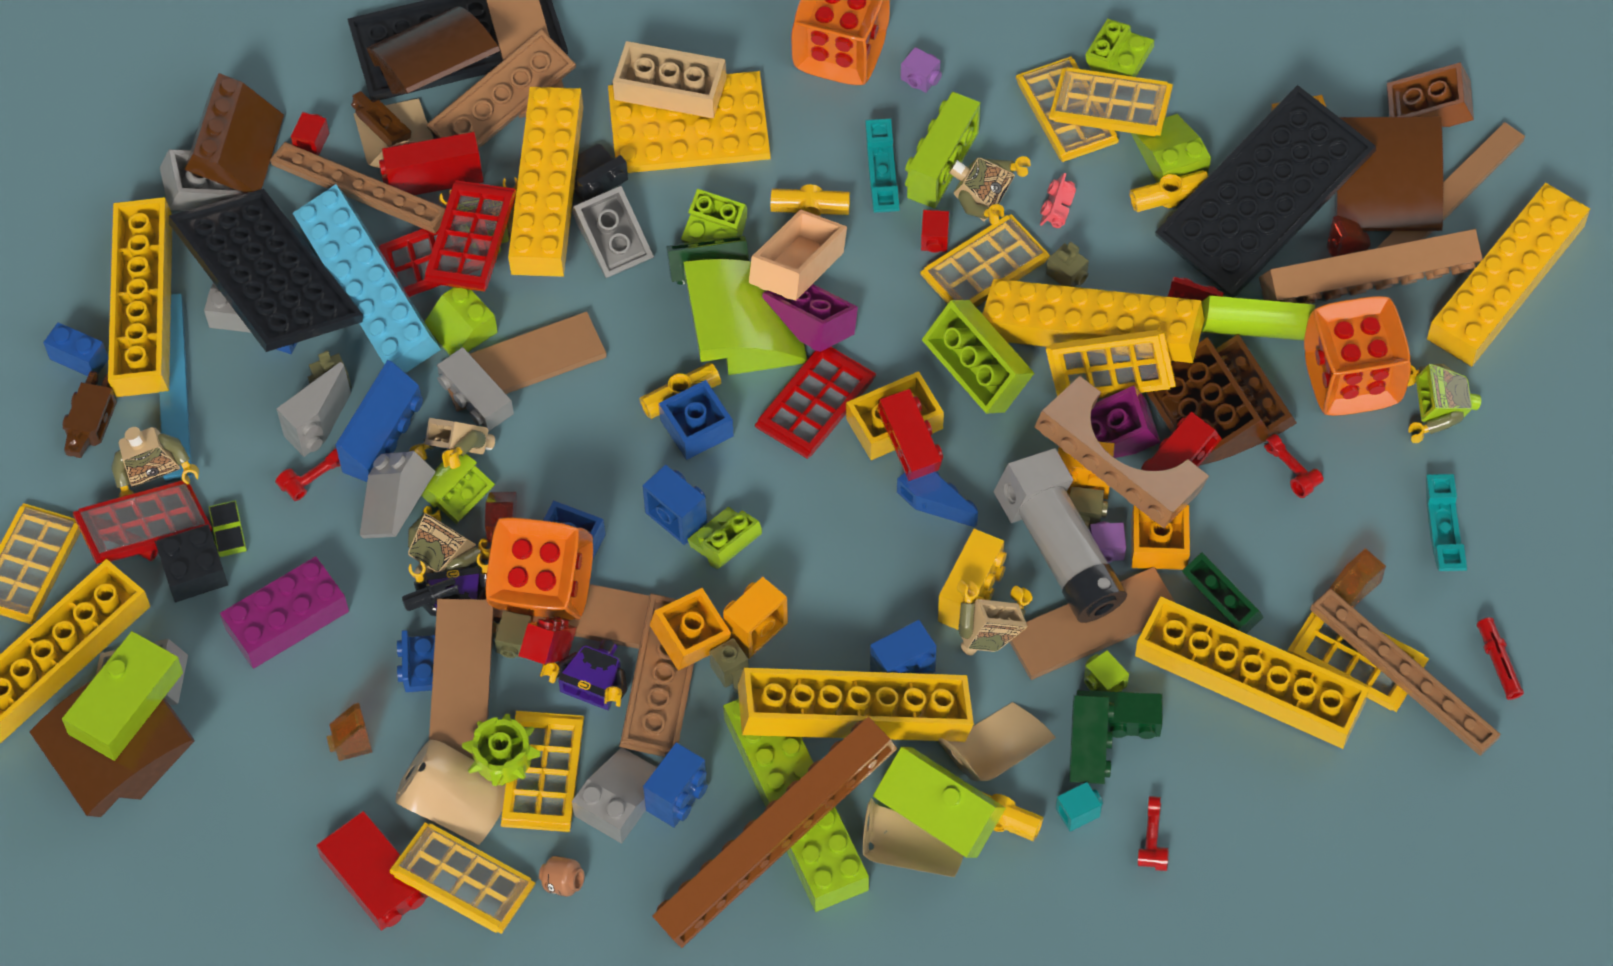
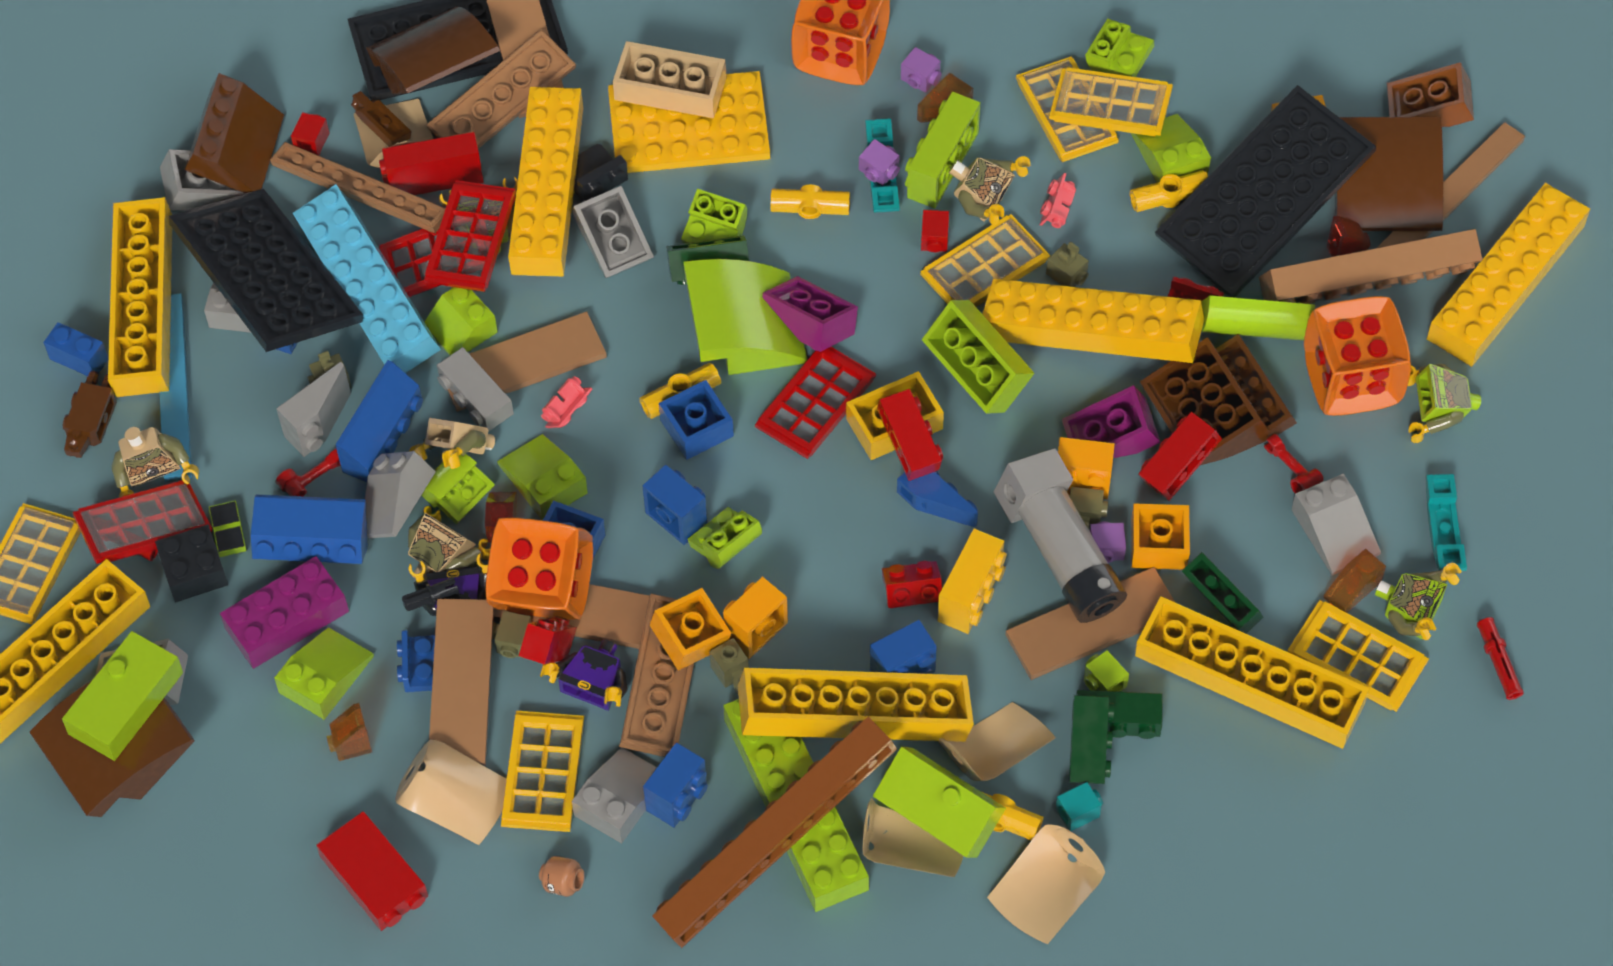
(309, 527): none -> blue slope
(322, 672): none -> lime slope
(462, 877): clear piece -> none
(501, 750): lime brick -> none
(544, 475): none -> lime slope
(559, 412): none -> coral hinge
(797, 255): light nougat piece -> none
(879, 162): none -> medium lavender brick
(912, 584): none -> red bracket
(930, 105): none -> clear orange slope
(988, 623): torso -> none
(1045, 885): none -> tan piece
(1114, 362): yellow piece -> none
(1152, 855): red brick -> none
(1155, 493): medium nougat arch -> none
(1334, 522): none -> light grey slope
(1405, 672): medium nougat tile -> none
(1417, 599): none -> torso

